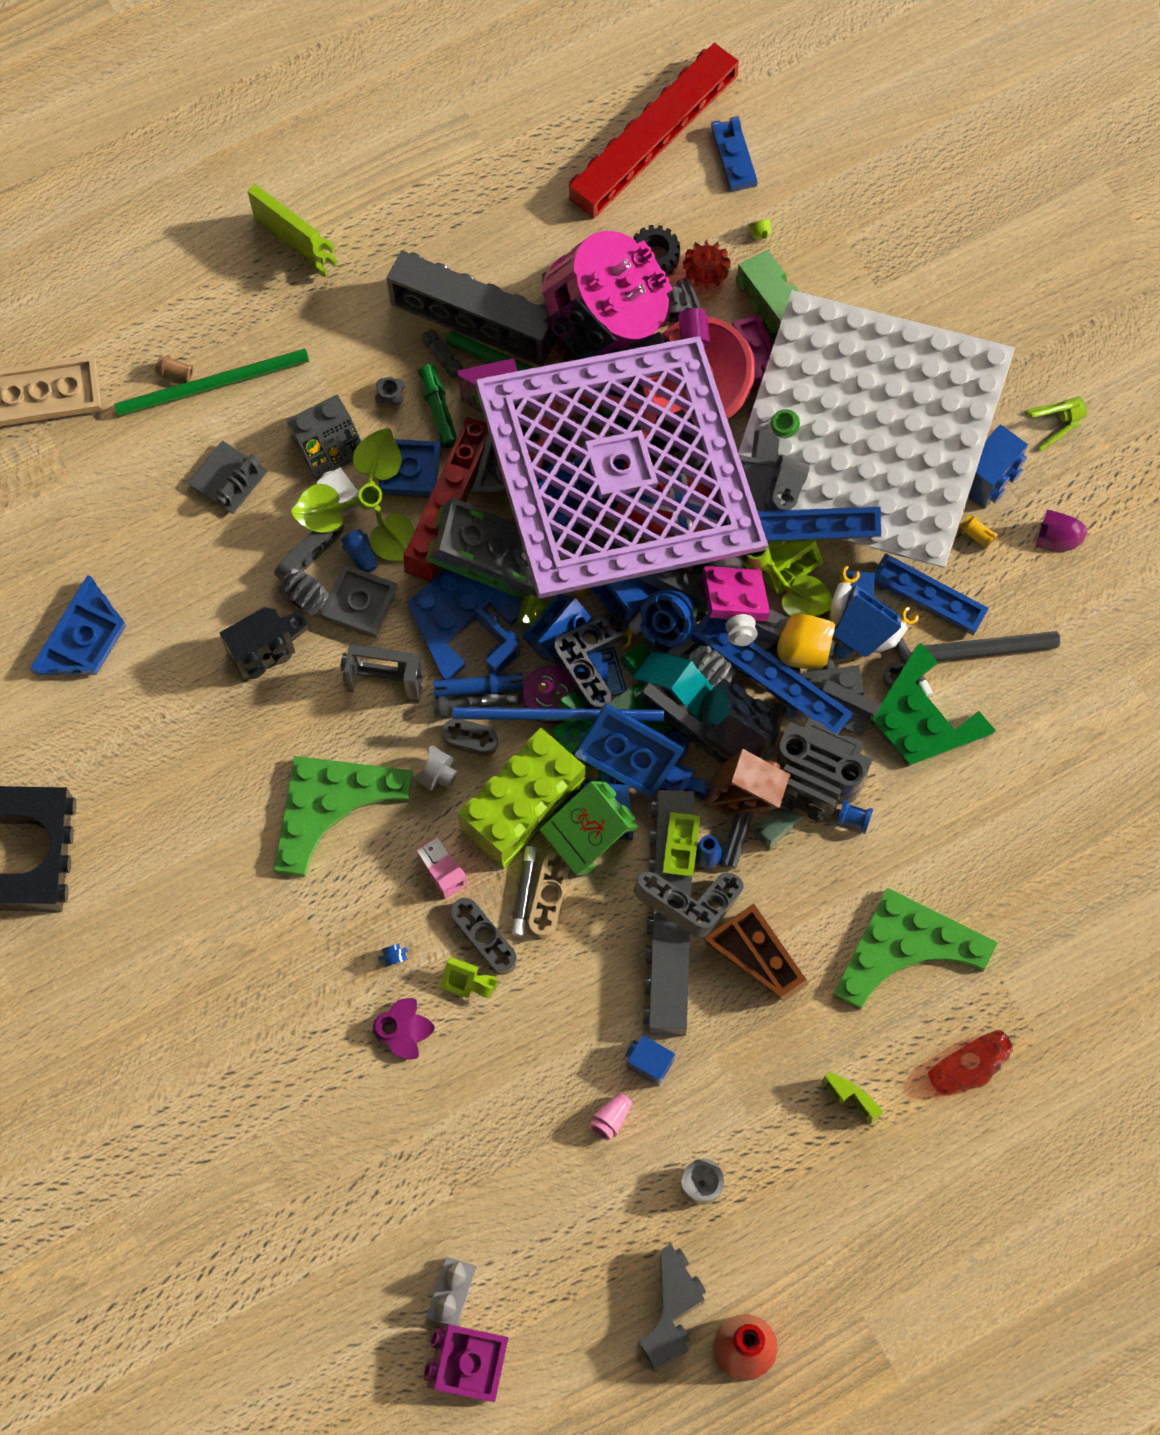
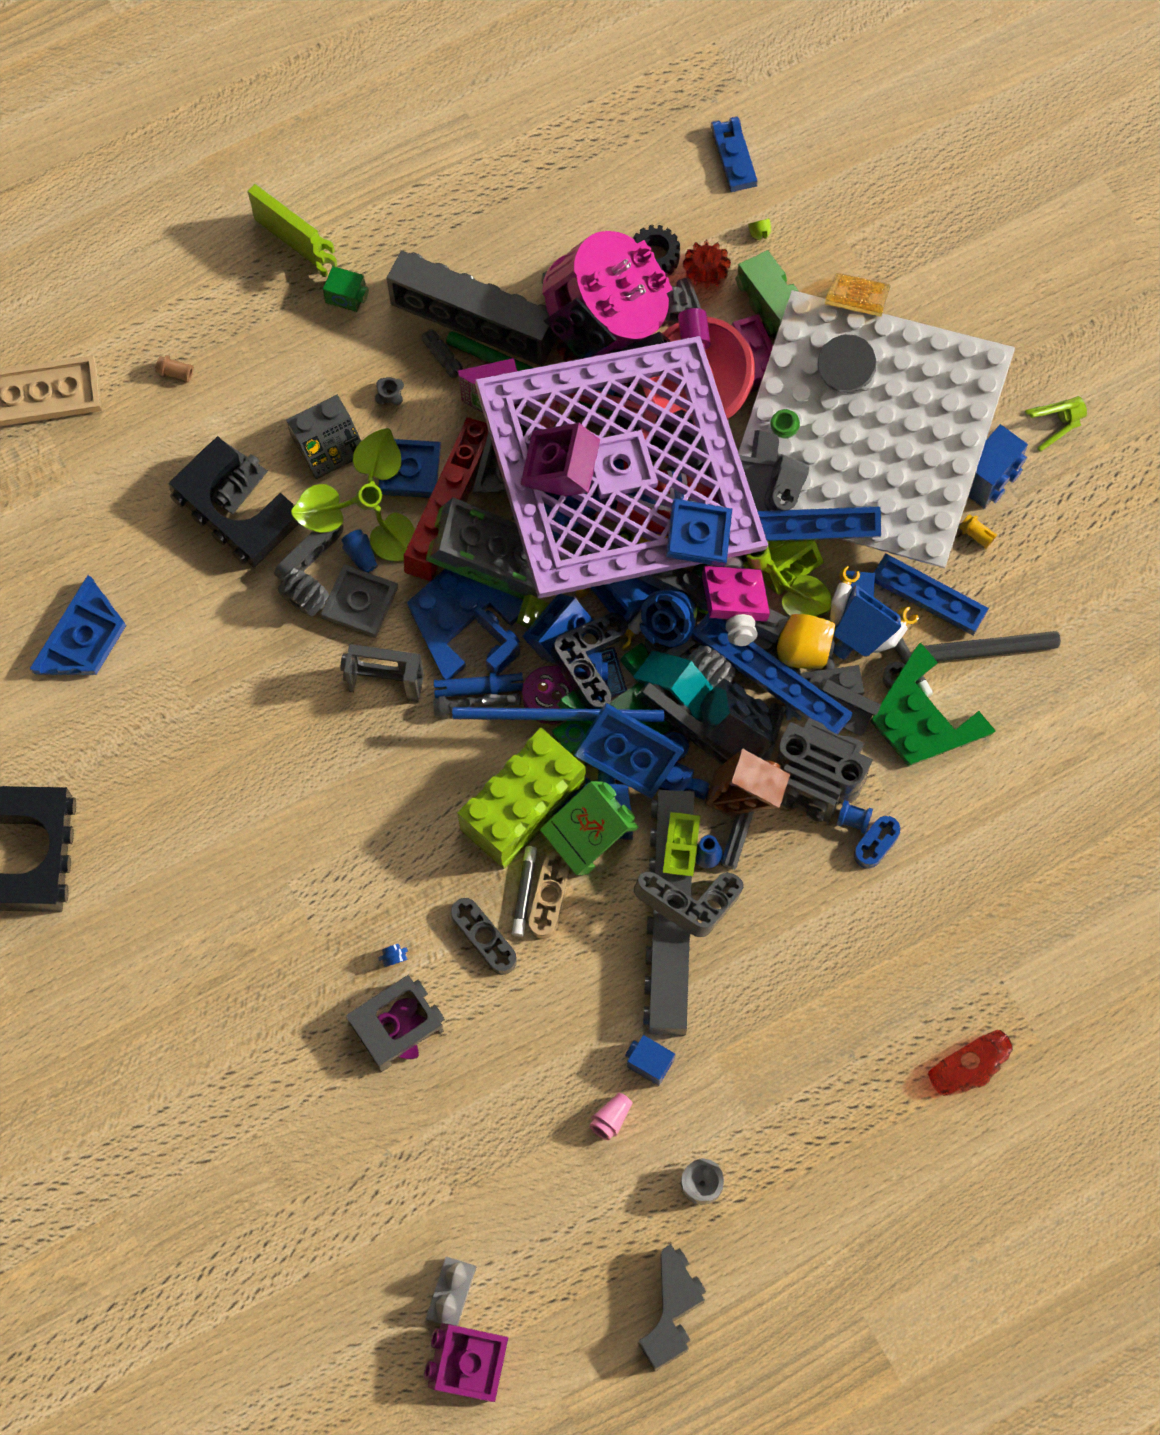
(211, 382): green piece -> none
(249, 538): none -> black arch
(262, 641): black hinge -> none
(323, 795): bright green plate -> none
(342, 484): white brick -> none
(345, 289): none -> green brick
(373, 1034): none -> dark grey window
(434, 395): green pin -> none
(437, 770): light grey piece -> none
(442, 867): bright pink leg -> none
(463, 979): lime plate -> none
(468, 743): dark grey beam -> none
(561, 460): none -> magenta slope
(653, 130): red brick -> none
(699, 532): none -> blue plate
(738, 1359): red cone -> none
(758, 952): dark orange wedge -> none
(775, 826): sand green brick -> none
(844, 1090): lime slope -> none
(847, 363): none -> dark grey tile
(858, 294): none -> clear yellow tile
(871, 838): none -> blue beam
(905, 936): bright green plate -> none
(1060, 532): magenta brick -> none

